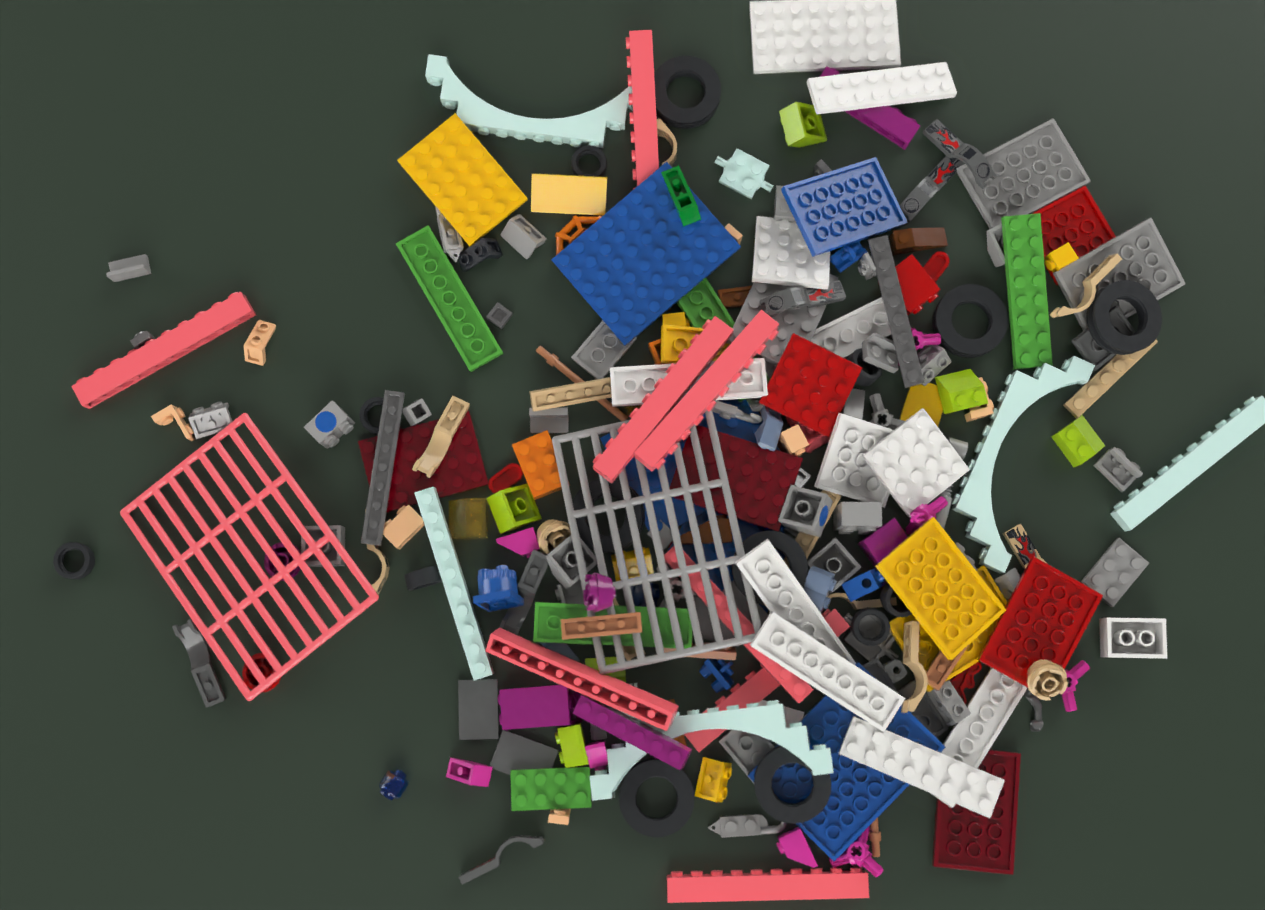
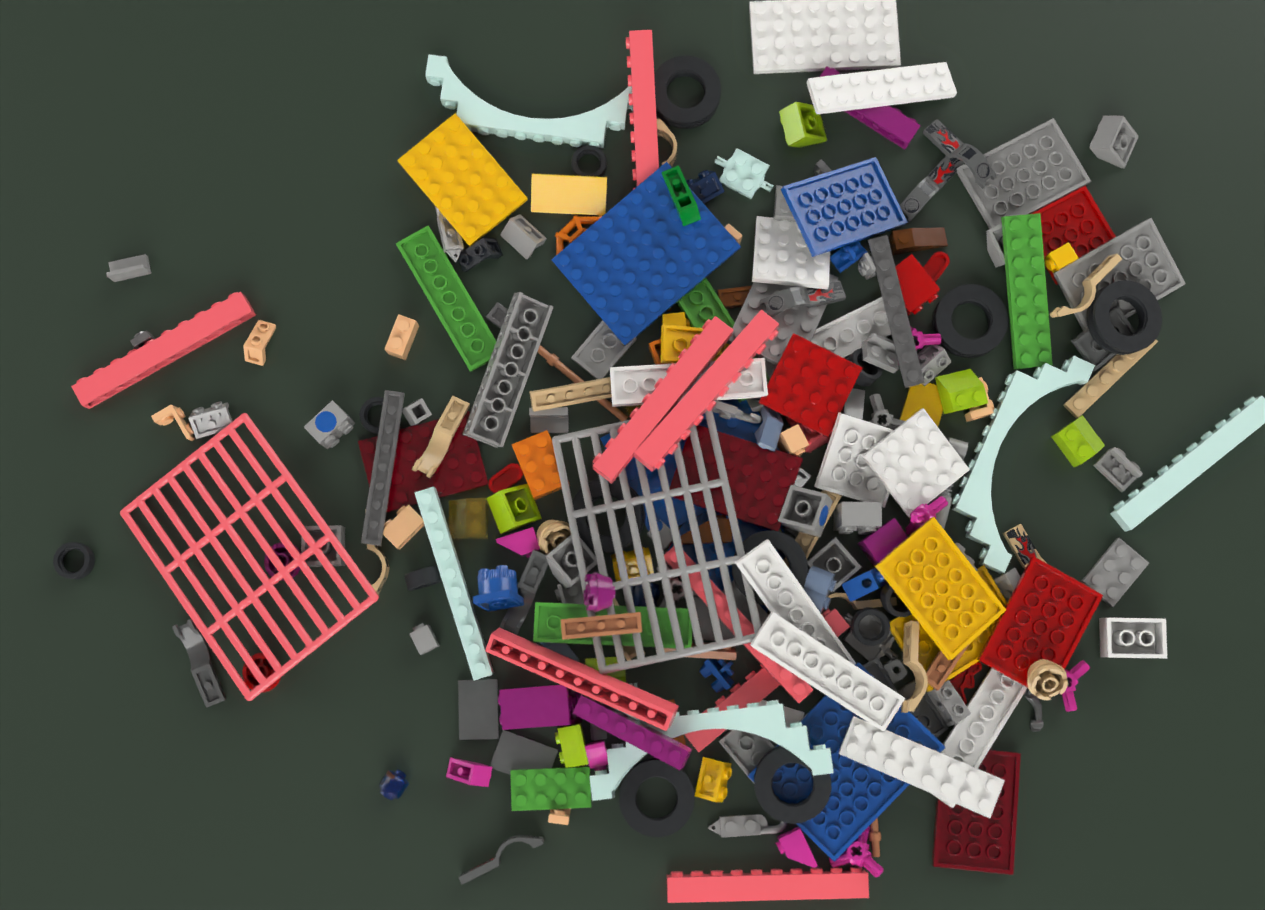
(402, 337): none -> light nougat brick
(424, 638): none -> light grey brick
(508, 370): none -> light grey tile
(706, 186): none -> dark blue bracket
(1114, 140): none -> light grey slope

